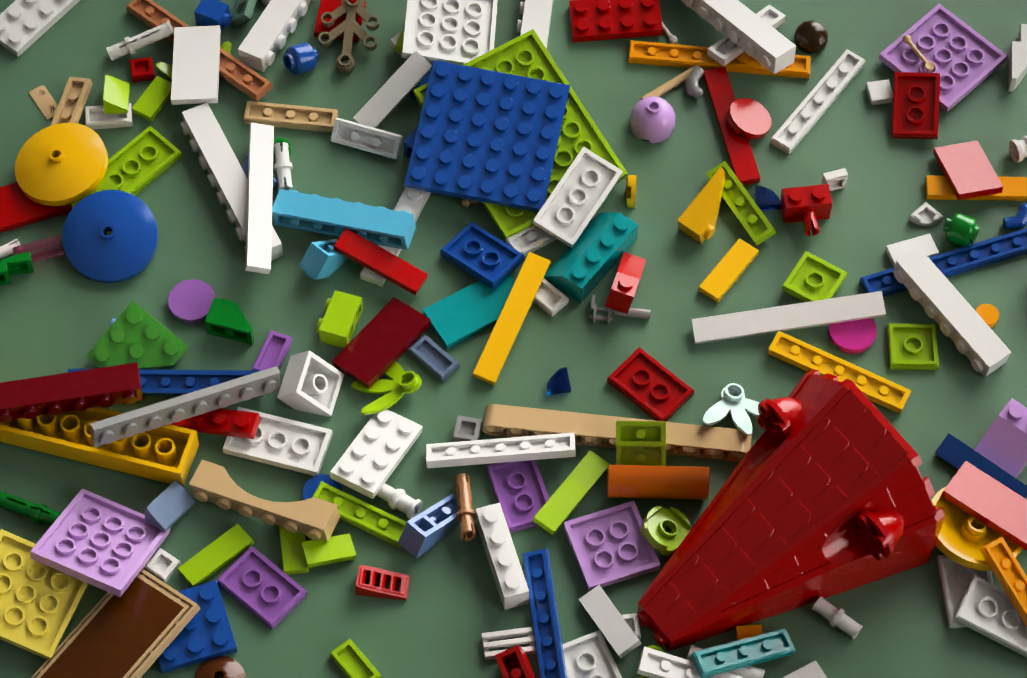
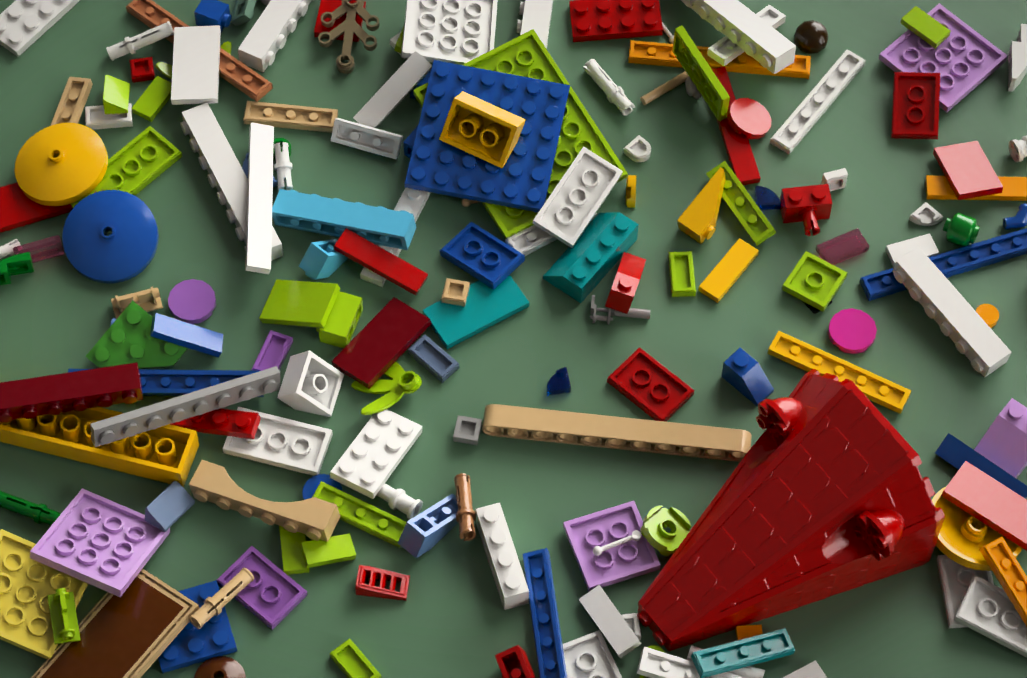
(44, 101): tan sticker -> none
(63, 616): none -> lime hinge
(146, 299): none -> tan hinge
(162, 565): white tile -> none
(186, 335): none -> tile
(214, 604): none -> tan pin
(215, 556): lime tile -> none
(228, 321): green slope -> none
(299, 303): none -> lime tile
(300, 58): blue head -> none
(455, 292): none -> tan tile
(481, 129): none -> yellow slope
(500, 450): white plate -> none
(506, 634): white tile -> none
(511, 318): yellow tile -> none
(519, 491): medium lavender tile -> none
(550, 298): white tile -> none
(571, 492): lime tile -> none
(614, 93): none -> white pin
(636, 536): none -> white hinge
(638, 150): none -> white tile
(641, 443): lime slope -> none
(652, 119): lavender cylinder -> none
(658, 482): orange brick -> none
(681, 274): none -> lime tile
(700, 73): none -> lime tile
(734, 402): light aqua plant -> none
(747, 376): none -> blue slope
(788, 317): white tile -> none
(837, 617): white pin -> none
(843, 247): none -> clear pink tile
(879, 92): white tile -> none
(912, 346): lime tile -> none
(925, 27): none -> lime tile
(928, 65): tan hinge -> none

